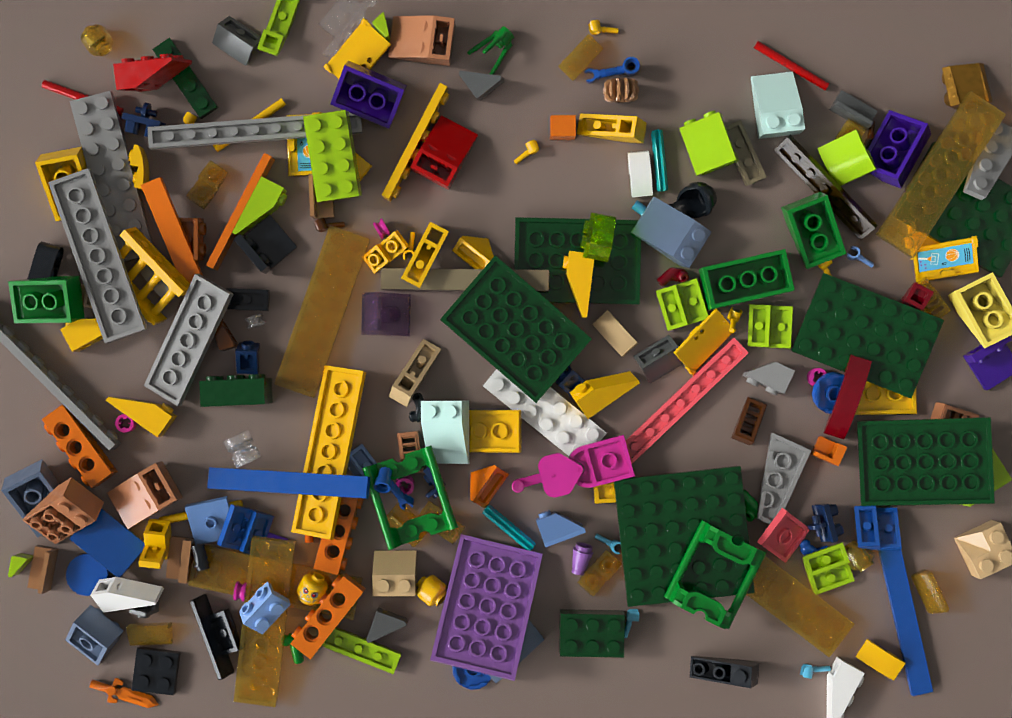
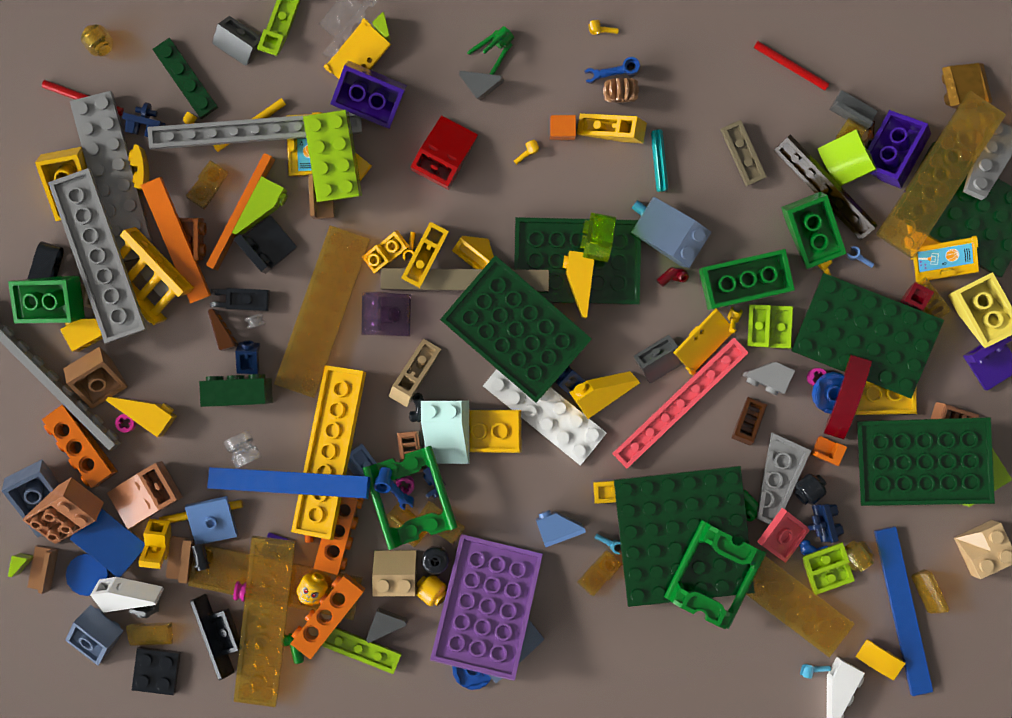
(94, 377): none -> medium nougat slope
(124, 693): orange sword -> none
(148, 72): red slope -> none
(188, 339): light grey plate -> none
(241, 526): blue slope -> none
(263, 608): light blue bracket -> none
(321, 225): reddish brown hand -> none
(381, 228): dark pink bush -> none
(420, 134): yellow plate -> none
(422, 39): nougat slope -> none
(441, 555): none -> black head
(485, 484): orange slope -> none
(509, 528): teal axle -> none
(580, 57): clear yellow slope -> none
(581, 557): medium lavender cone -> none
(591, 633): dark green brick -> none
(602, 462): dark pink plate -> none
(615, 333): tan slope -> none
(632, 615): medium azure hand -> none
(640, 174): white slope -> none
(682, 304): lime slope -> none
(696, 200): black piece -> none
(708, 143): lime panel -> none
(725, 671): black slope -> none
(777, 105): light aqua slope -> none
(810, 489): none -> black head
(877, 528): blue slope -> none

